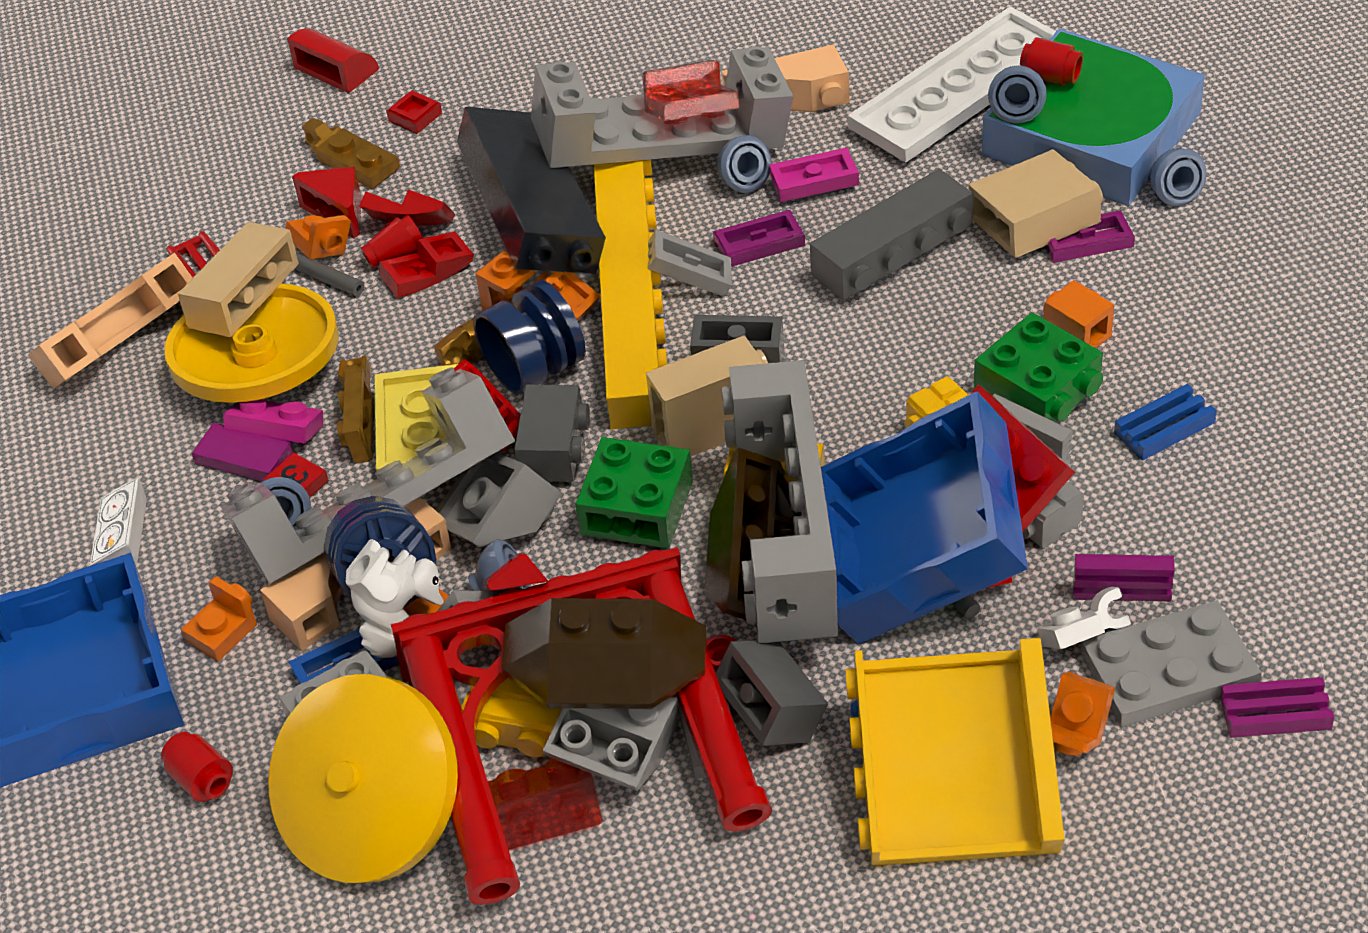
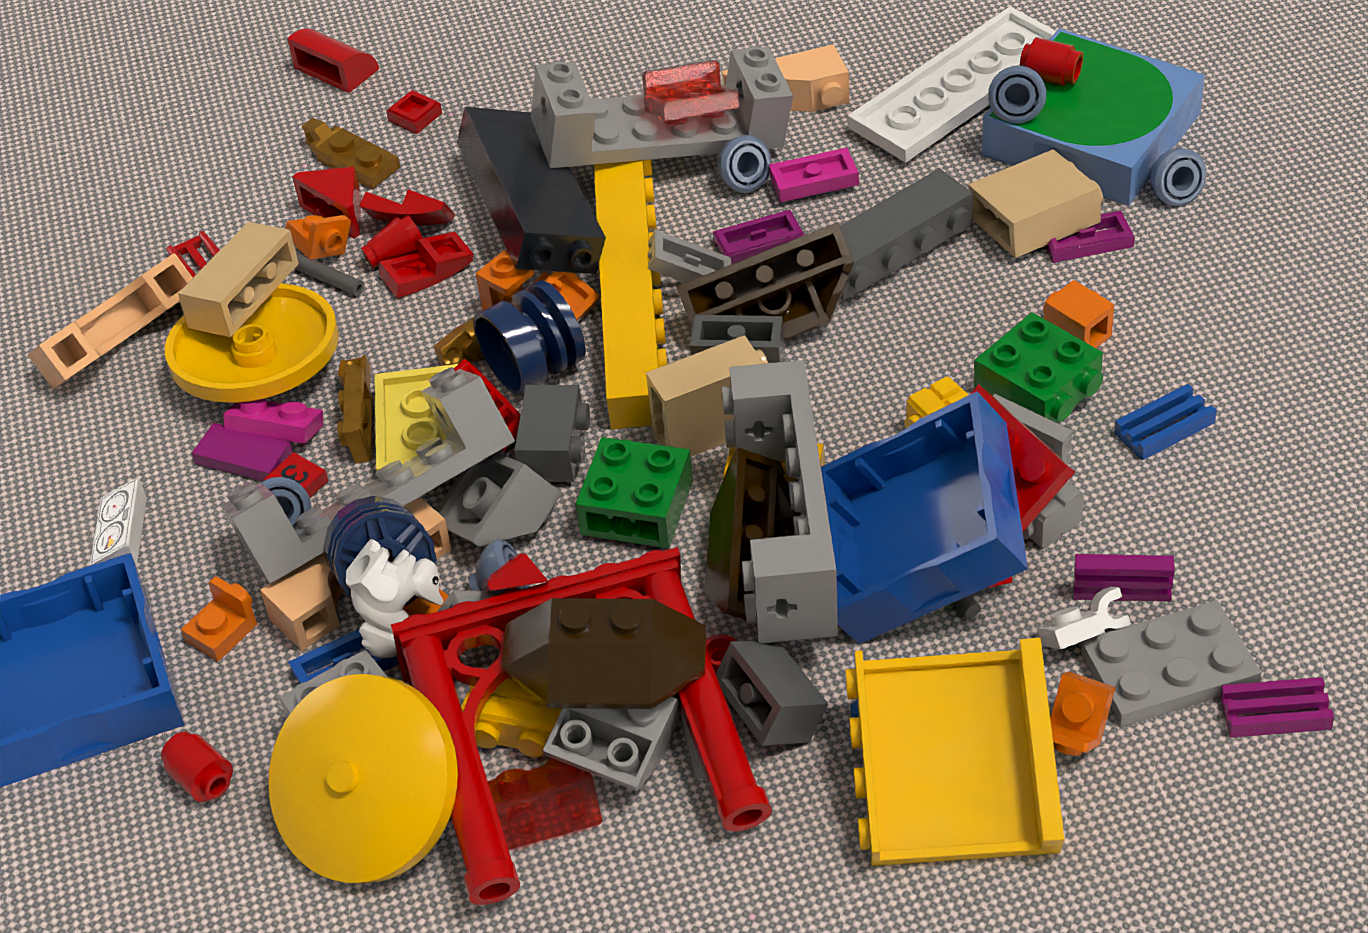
(791, 281): none -> dark brown wedge

